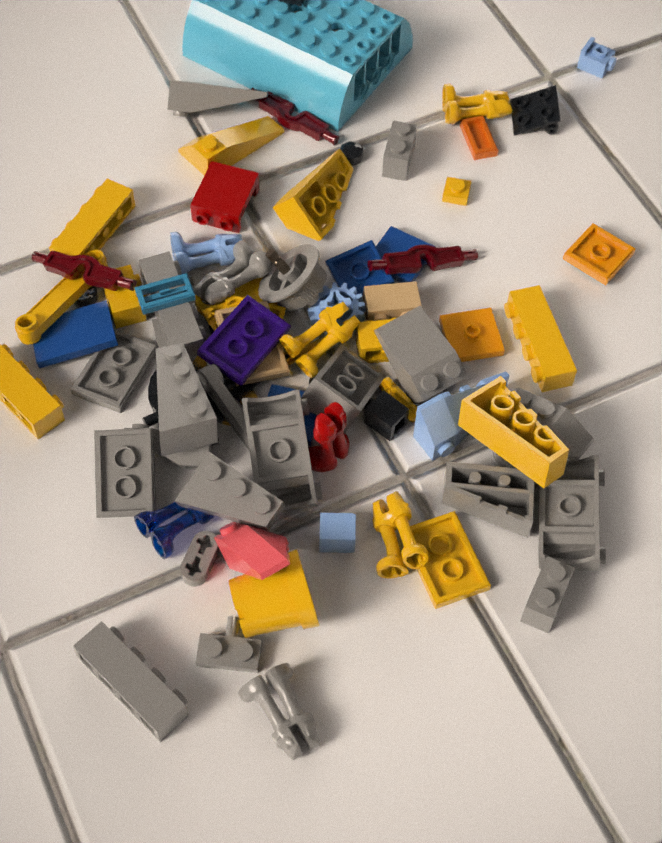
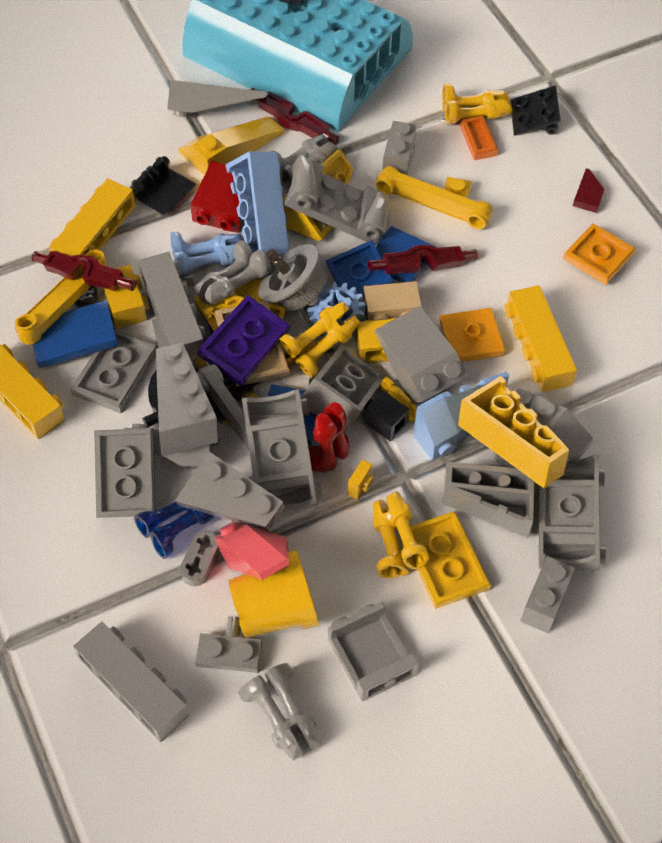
(161, 186): none -> black hinge
(166, 296): dark azure tile -> none
(260, 200): none -> light blue wedge
(315, 149): none -> light grey piece
(337, 203): none -> light grey piece
(337, 532): light blue panel -> none
(353, 152): black tile -> none
(360, 480): none -> yellow plate
(371, 651): none -> light grey panel
(474, 213): none -> yellow piece
(589, 192): none -> dark red tile
(596, 58): light blue brick -> none

